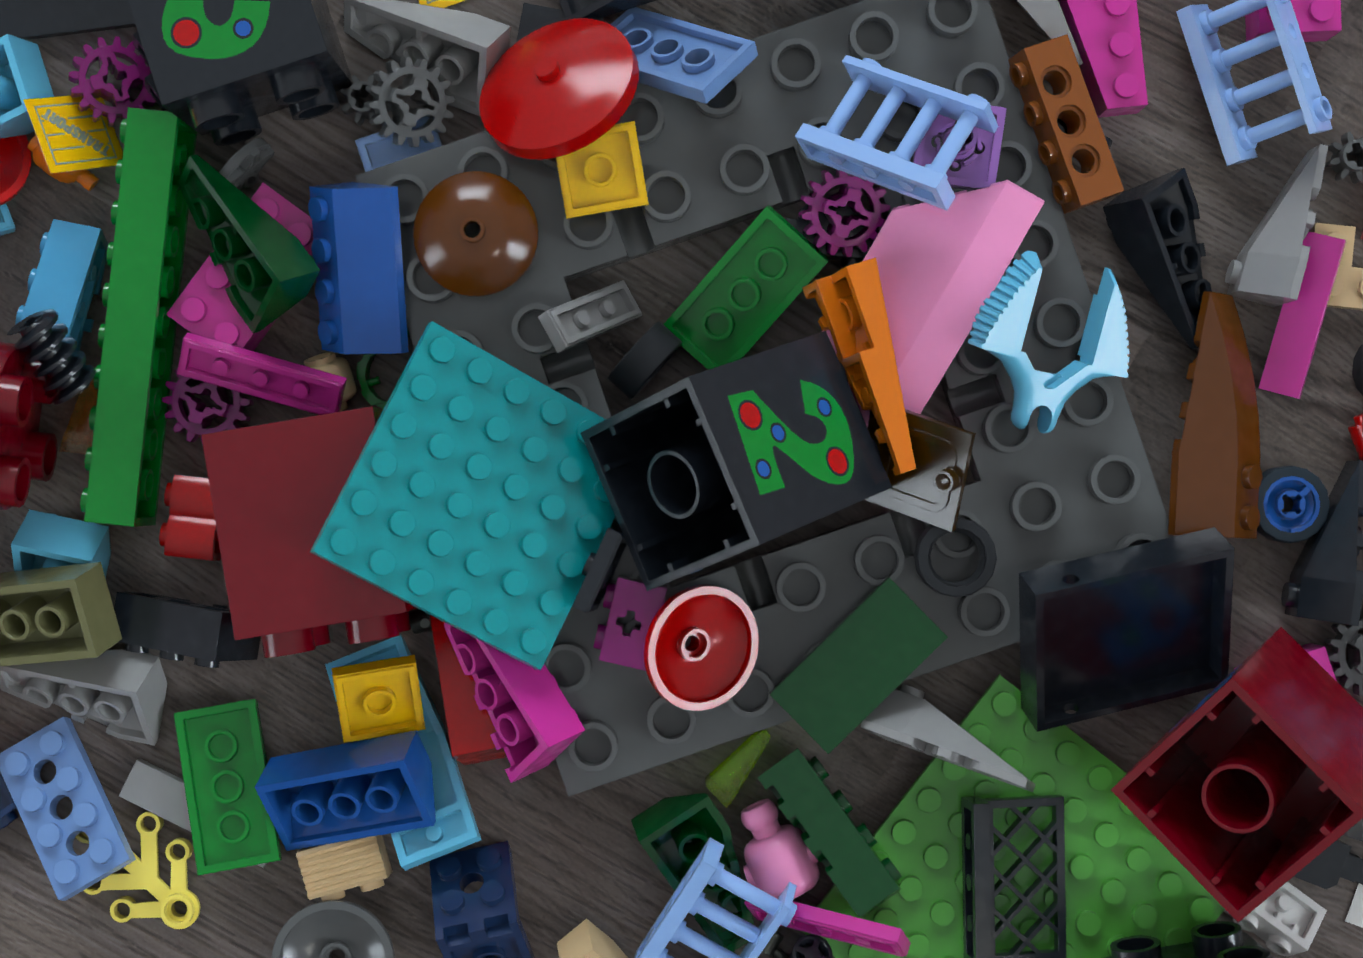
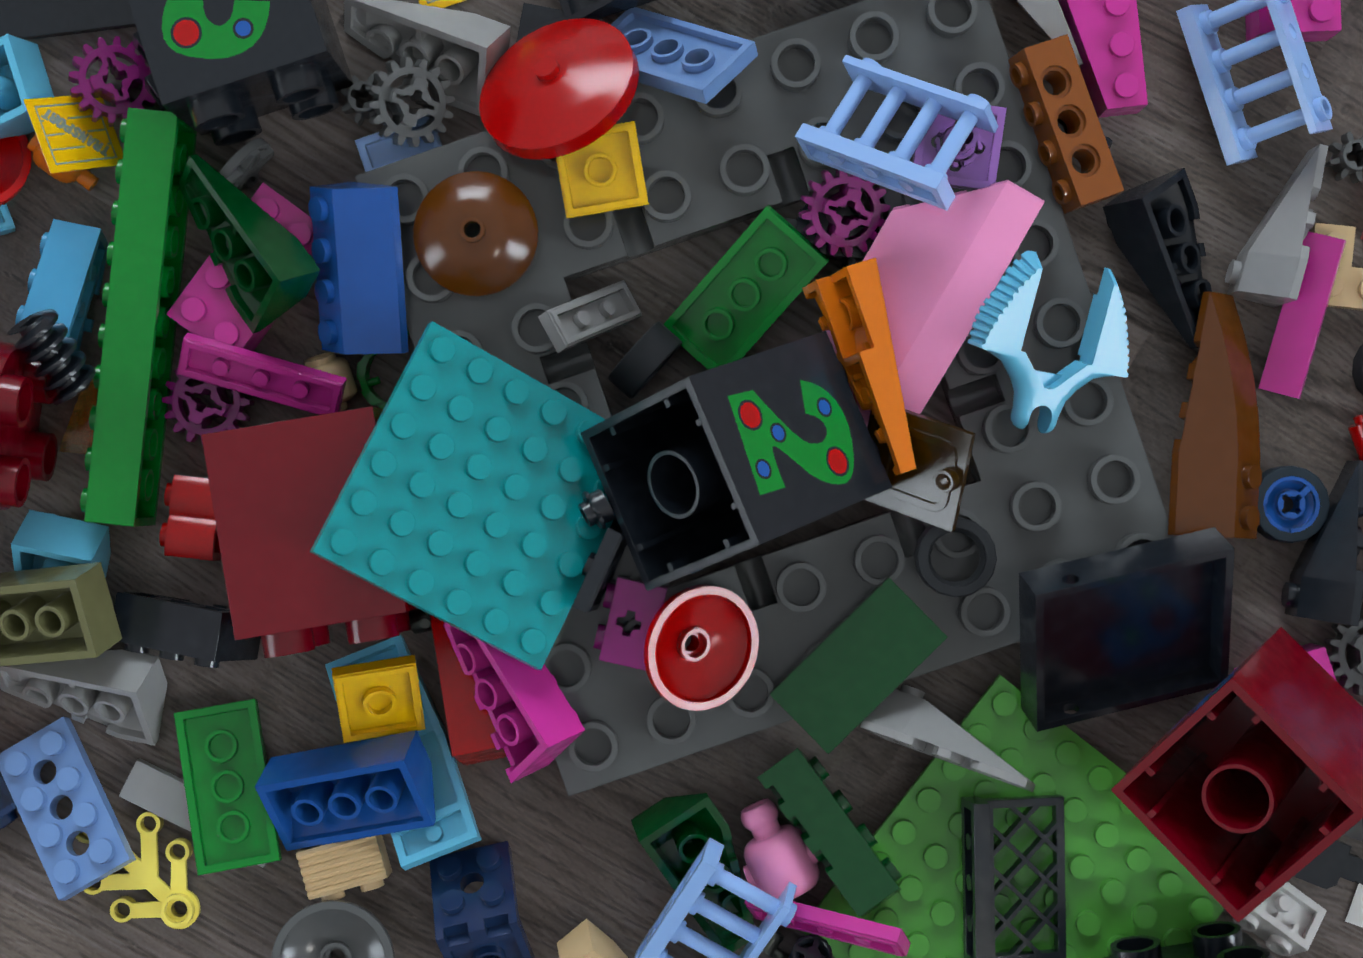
(596, 509): none -> black plate
(733, 771): clear neon green slope -> none

